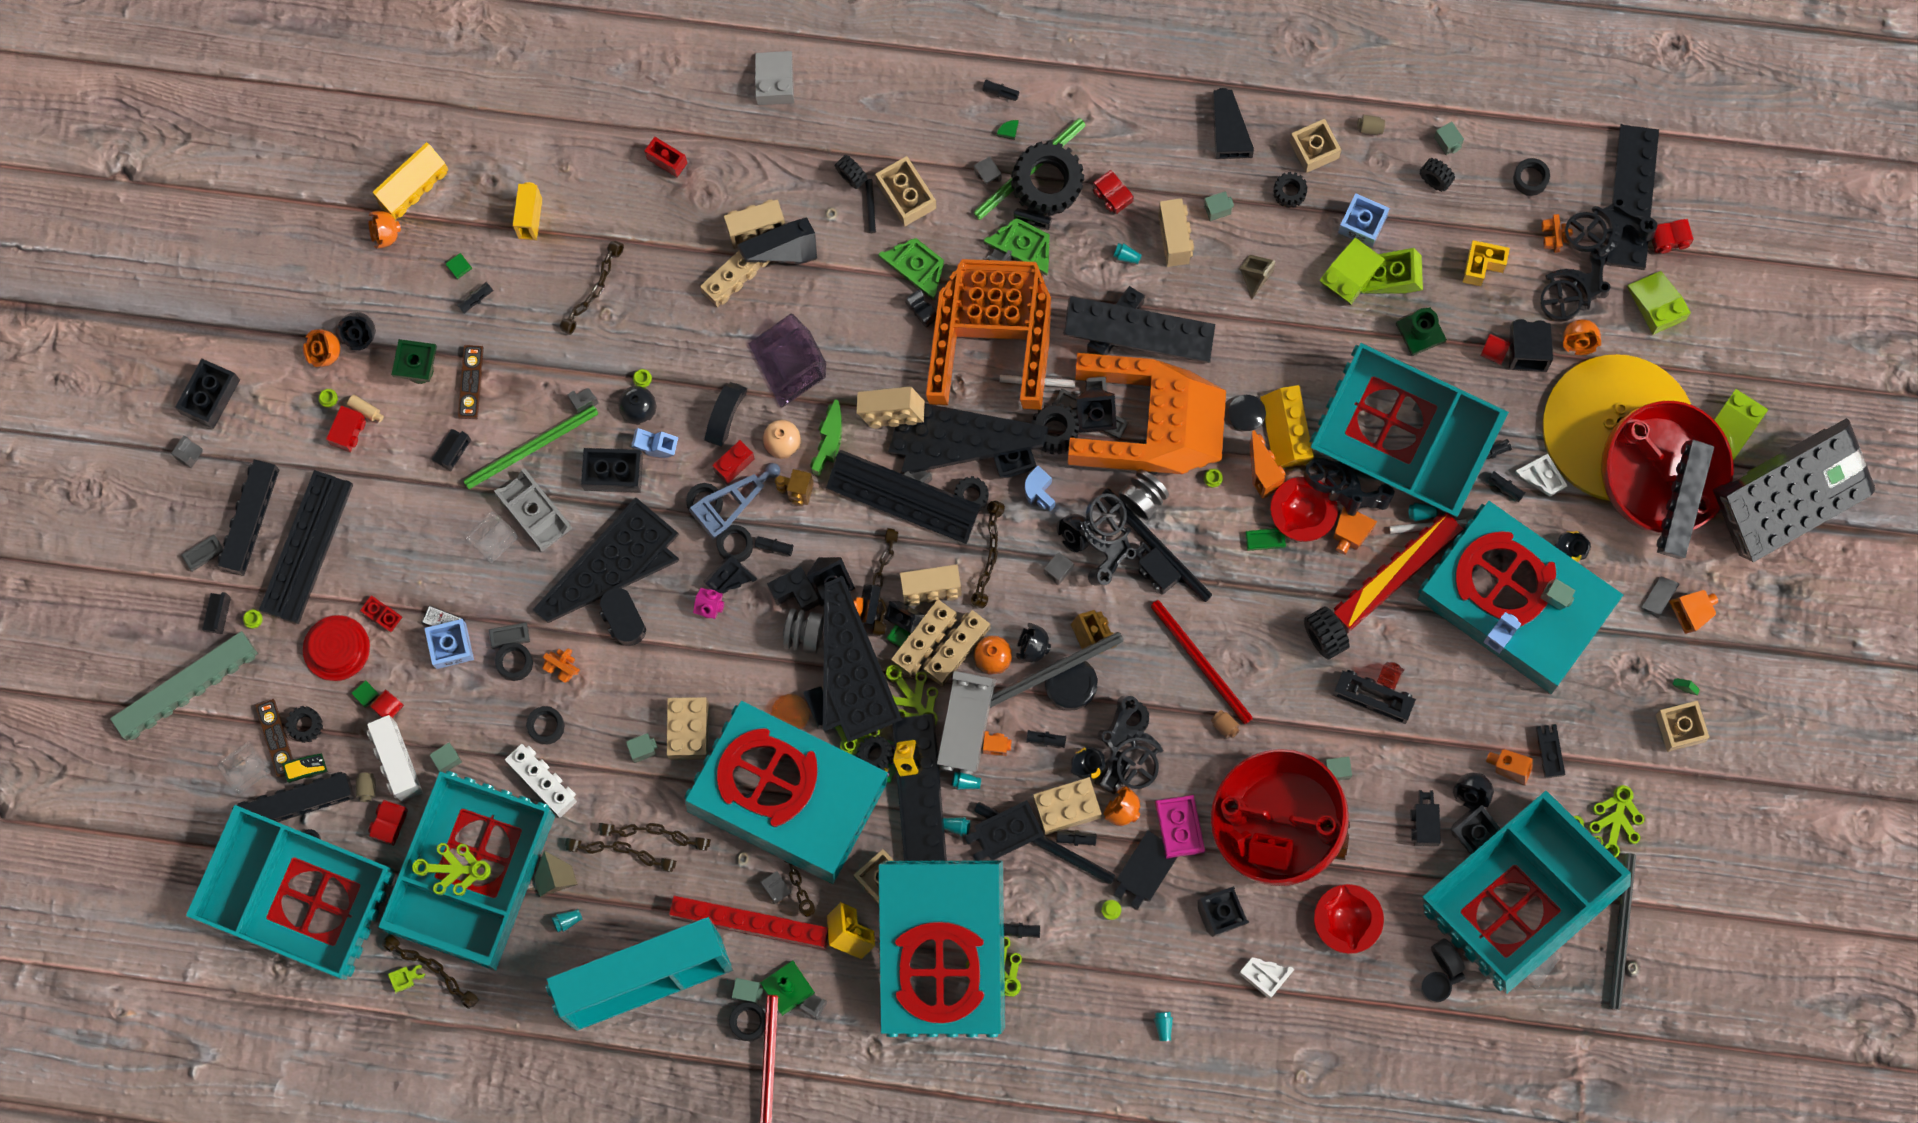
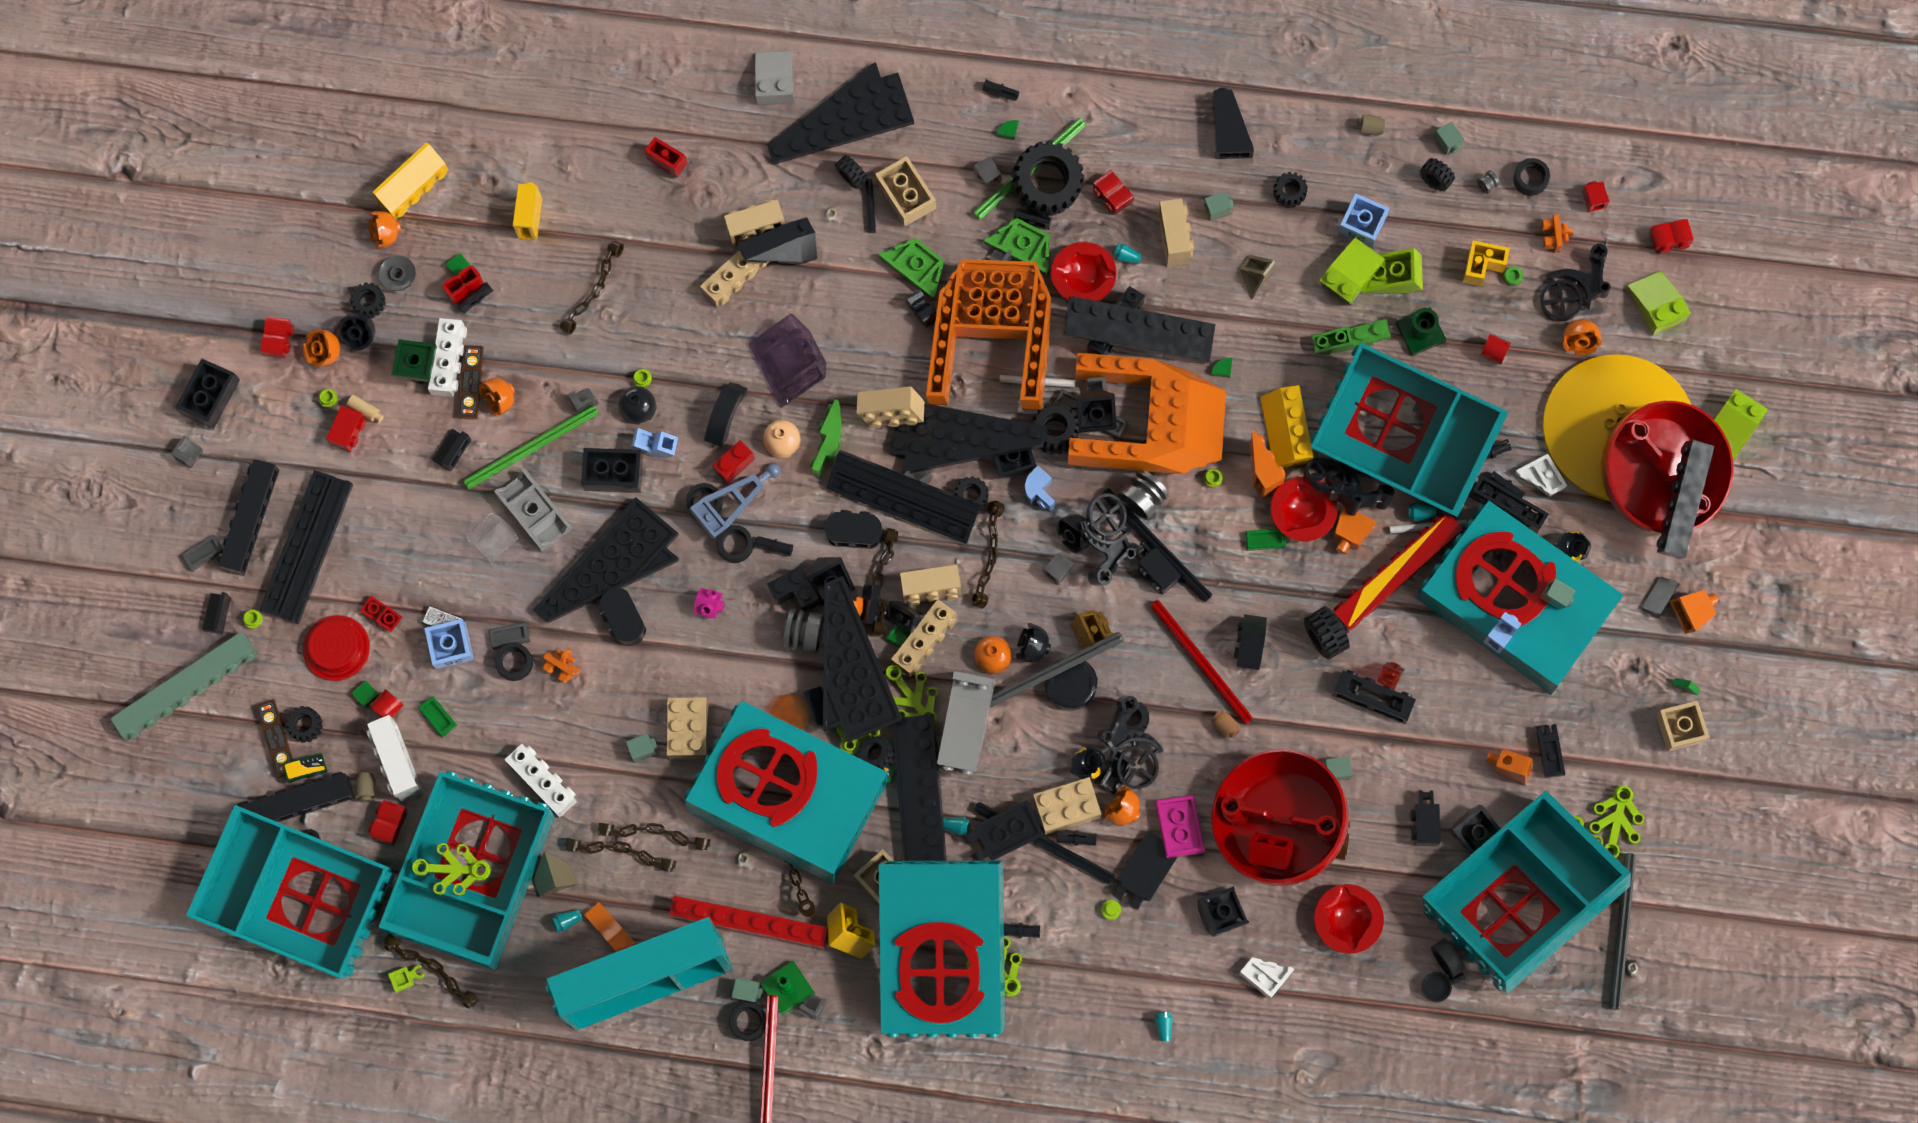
(276, 337): none -> red brick
(364, 290): none -> black tyre
(394, 266): none -> dark grey dish
(437, 716): none -> green tile
(445, 758): sand green panel -> none
(447, 357): none -> white brick
(460, 286): none -> red brick
(498, 395): none -> orange cylinder
(545, 739): black tyre -> none
(609, 928): none -> orange slope
(729, 575): black wing -> none
(776, 887): flat silver panel -> none
(797, 486): pearl gold brick -> none
(853, 529): none -> black brick
(855, 112): none -> black wing
(904, 755): yellow bracket -> none
(956, 648): tan brick -> none
(965, 781): teal cone -> none
(996, 744): orange brick -> none
(1046, 739): black pin -> none
(1083, 271): none -> red piece
(1222, 368): none -> green tile
(1238, 841): red tile -> none
(1246, 412): black dish -> none
(1251, 639): none -> black brick
(1315, 145): tan brick -> none
(1346, 338): none -> bright green slope
(1474, 790): black cylinder -> none
(1488, 181): none -> dark grey wheel
(1509, 502): none -> black brick
(1513, 276): none -> bright green tile
(1530, 346): black slope -> none
(1595, 196): none -> red brick
(1617, 218): black piece -> none
(1635, 185): black plate -> none
(1795, 491): piece -> none

